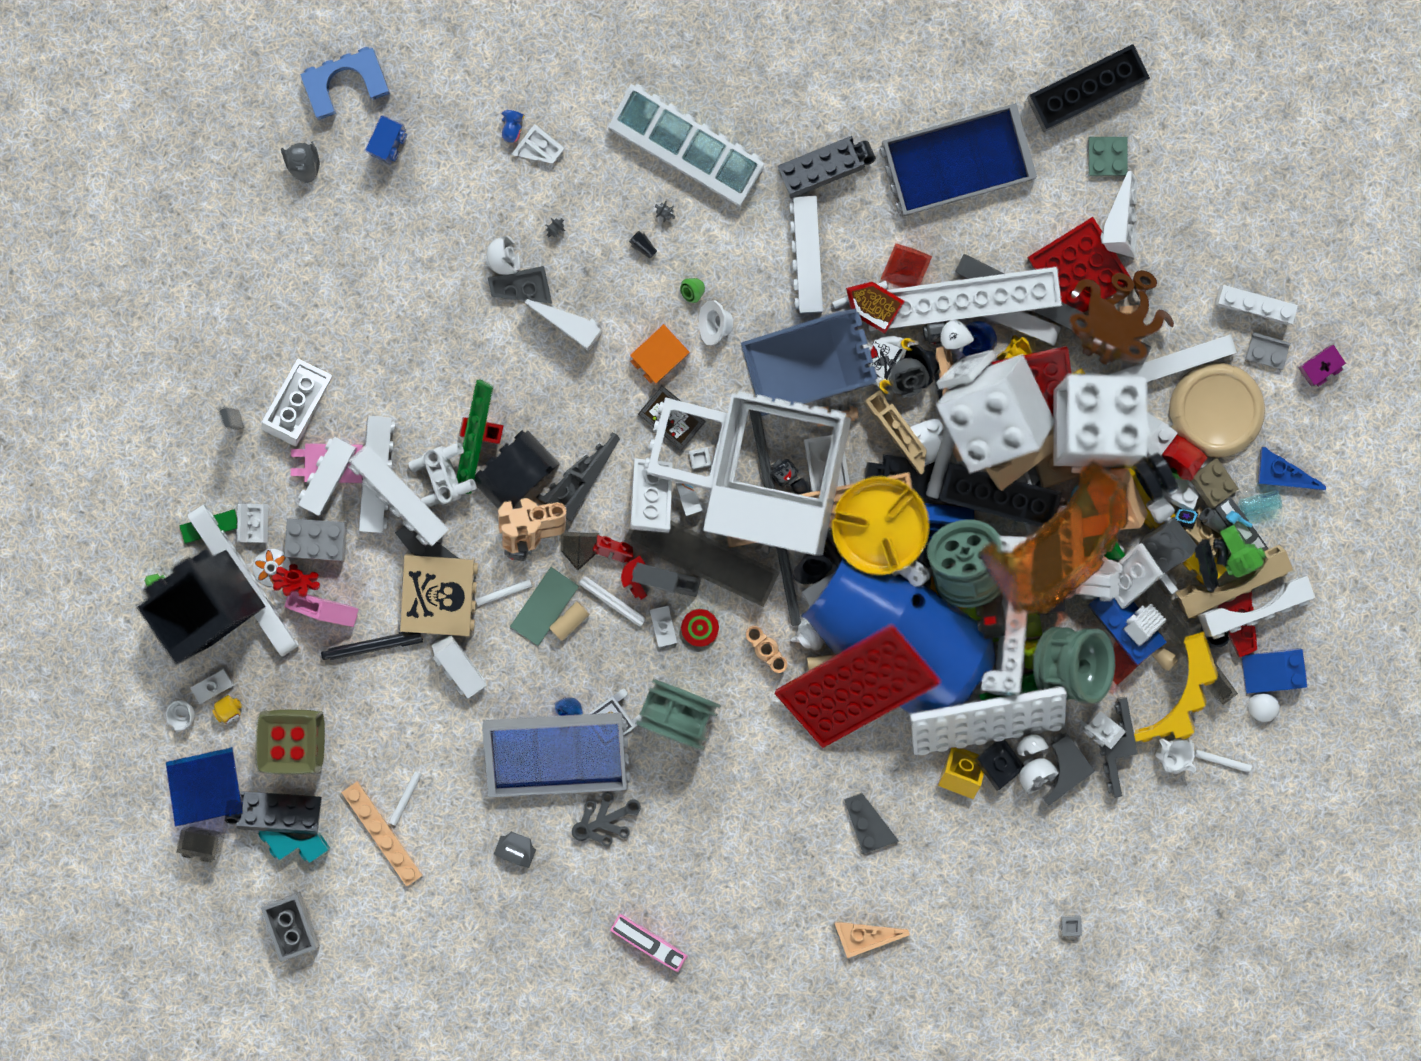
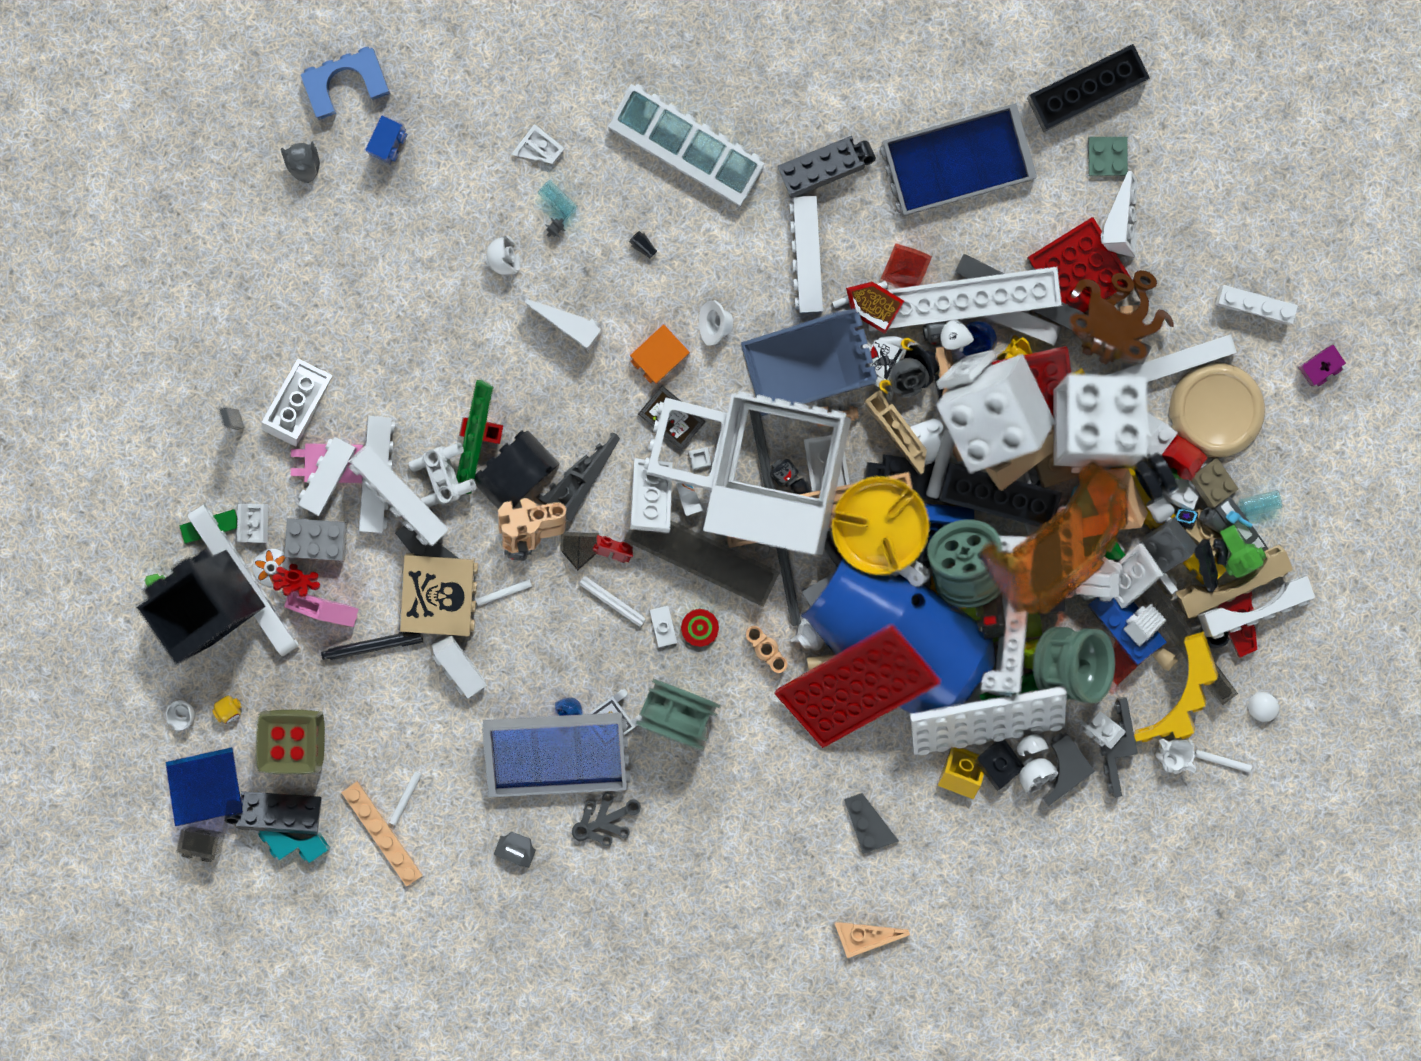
(212, 686): white plate -> none
(290, 926): light grey brick -> none
(512, 127): blue animal -> none
(522, 285): dark grey wing -> none
(544, 606): sand green piece -> none
(557, 199): none -> clear light blue pin
(569, 621): tan pin -> none
(627, 577): red brick -> none
(649, 943): slope -> none
(665, 211): dark grey wheel -> none
(666, 579): dark grey arch -> none
(692, 289): bright green cone -> none
(812, 568): black piece -> none
(1071, 925): light grey plate -> none
(1267, 351): light grey plate -> none
(1274, 671): blue slope -> none
(1279, 472): blue wing -> none

